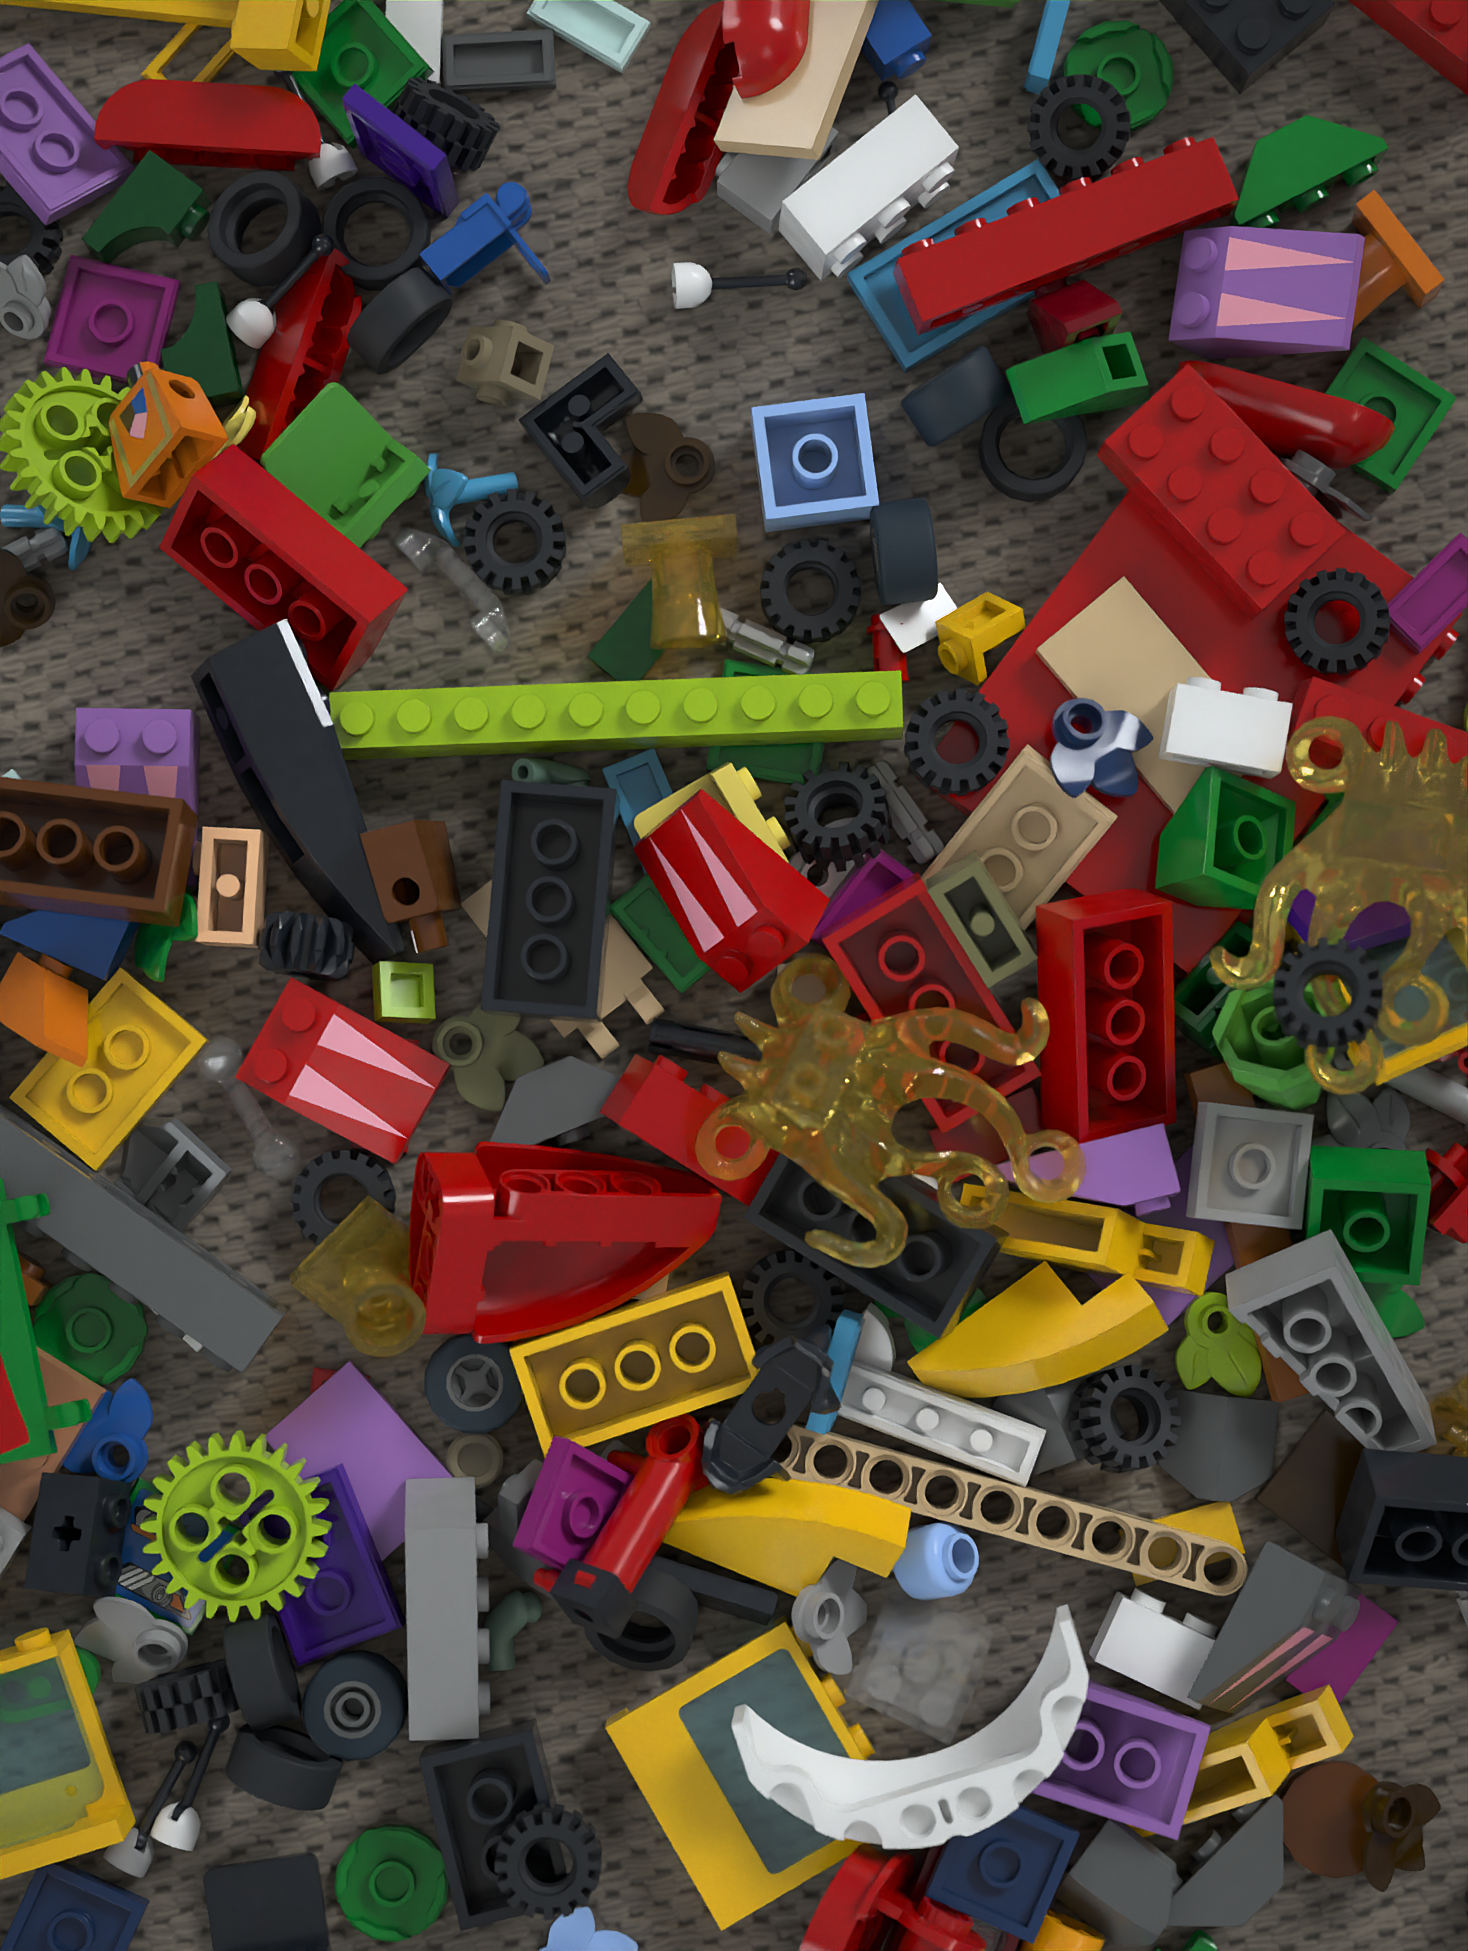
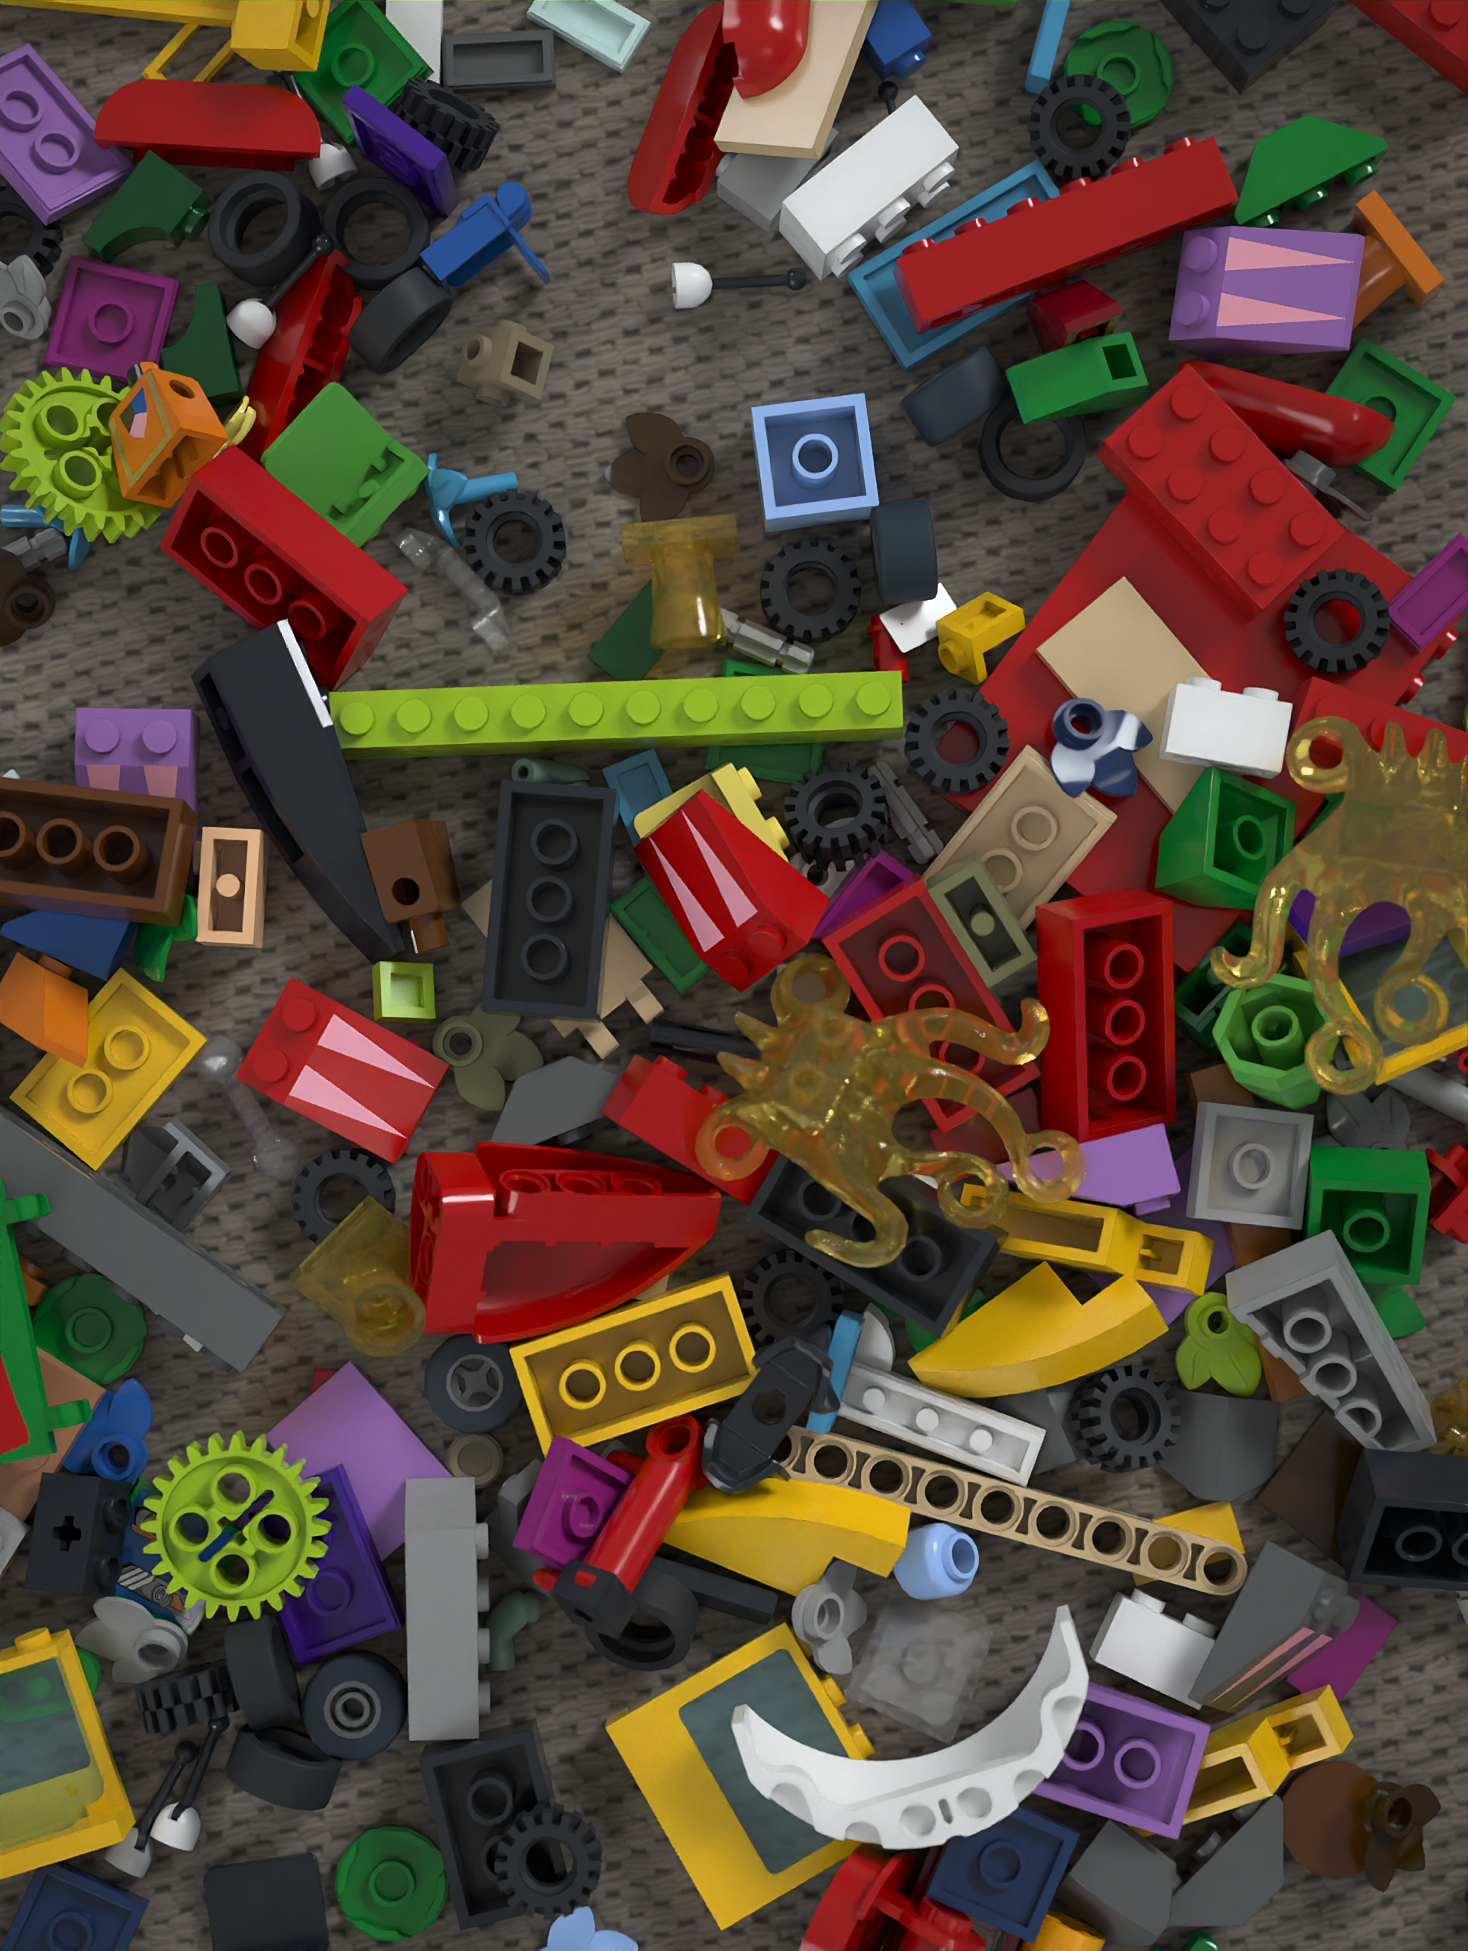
(306, 946): black gear -> none
(571, 425): black brick -> none
(1322, 960): black tyre -> none

